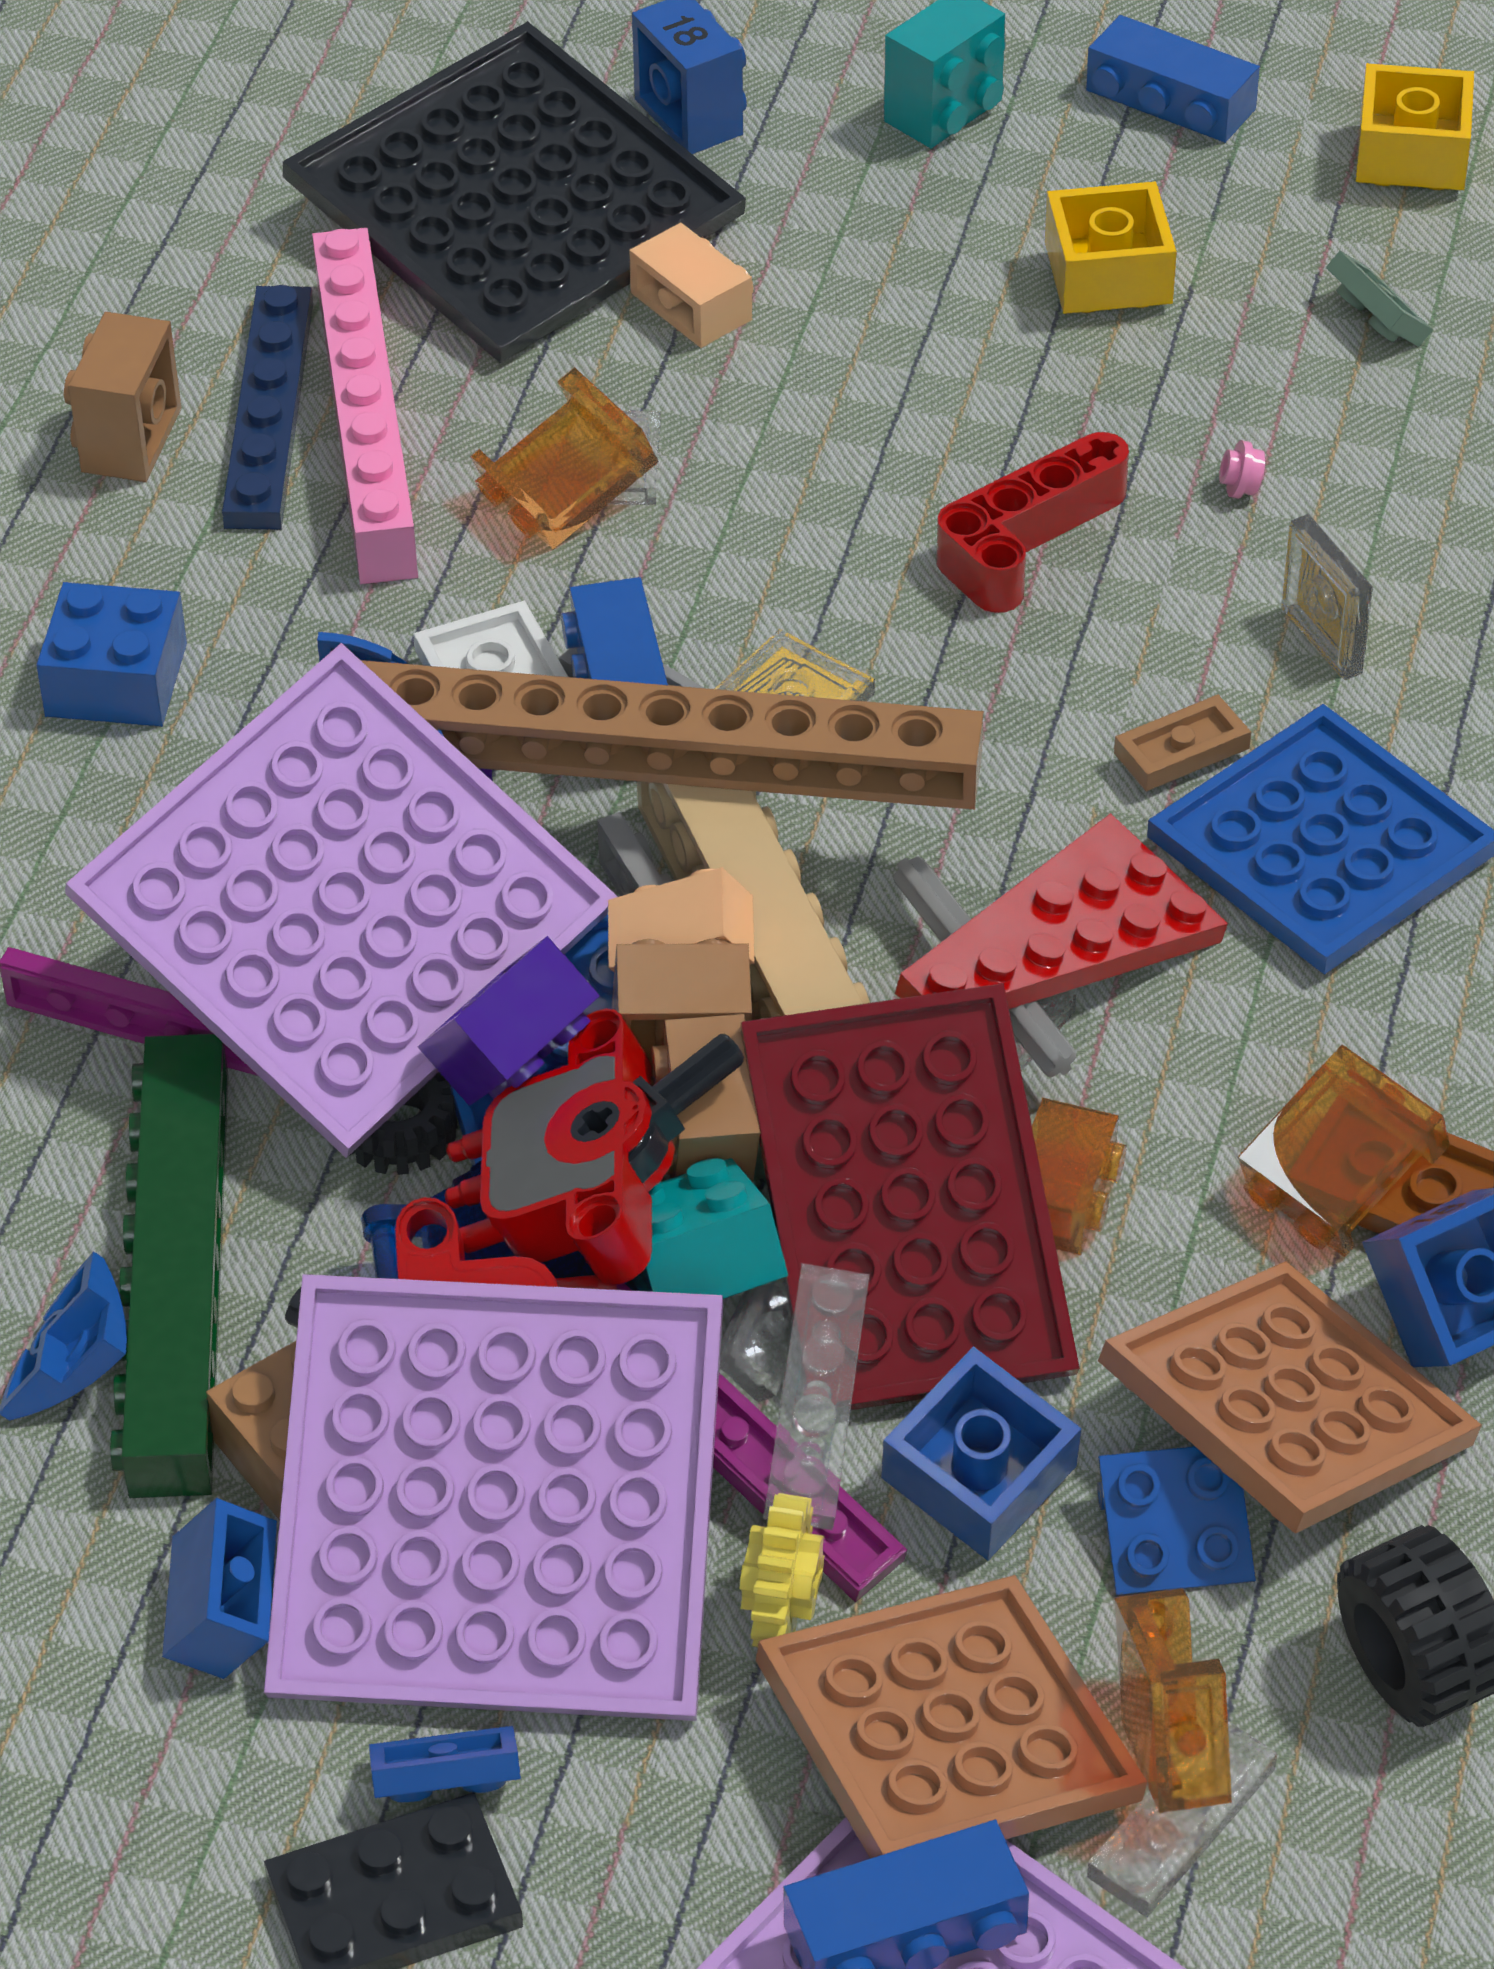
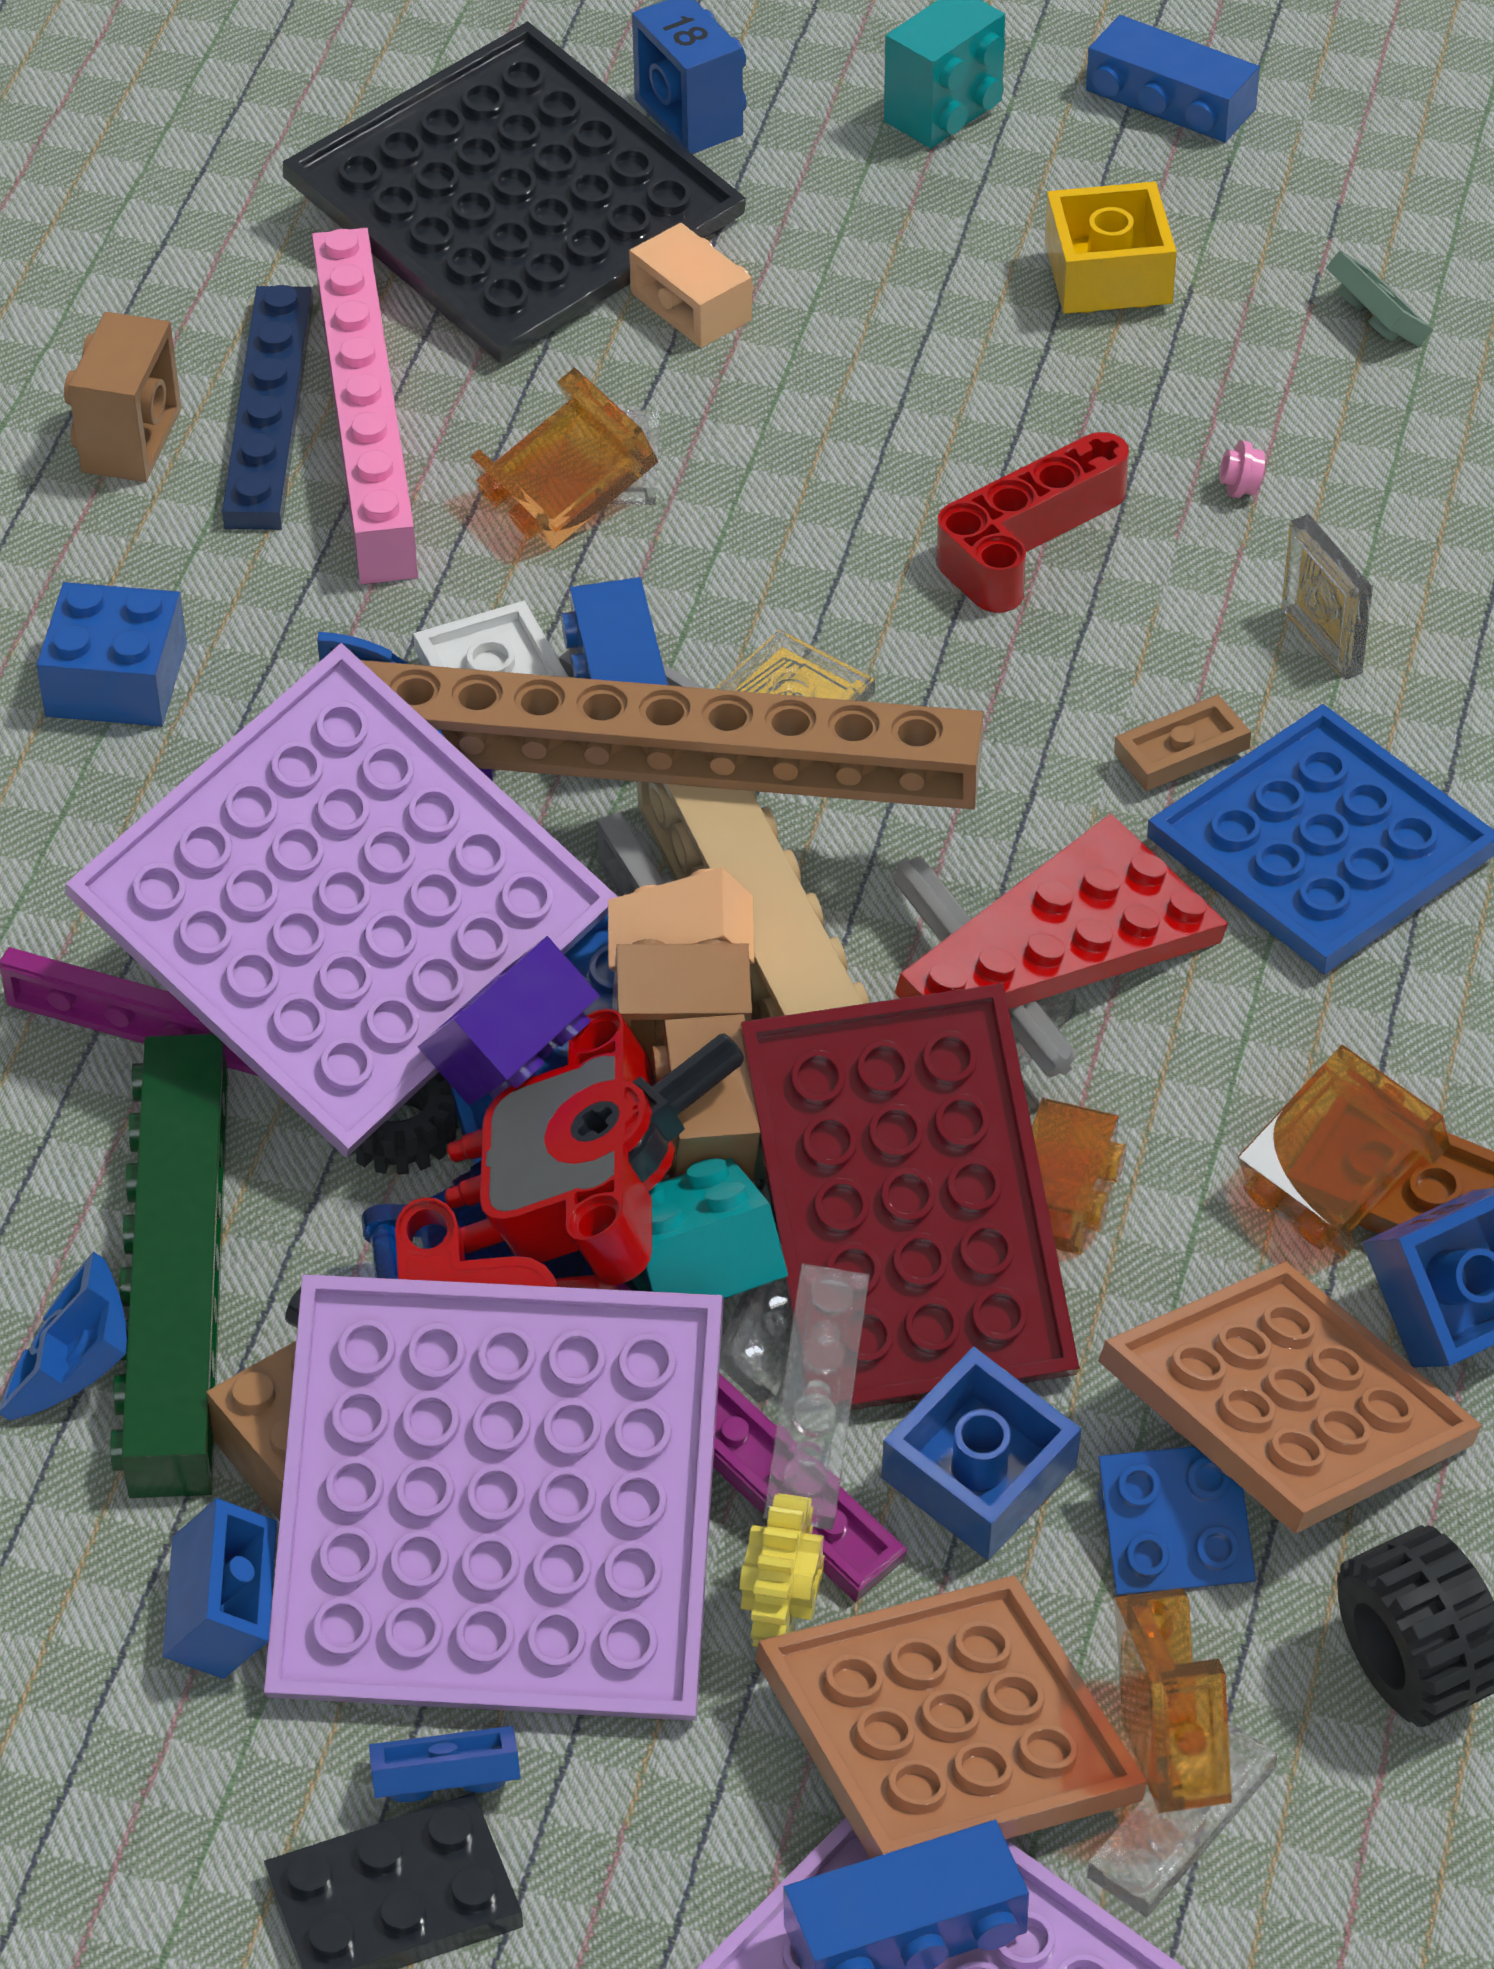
(1415, 127): yellow brick -> none

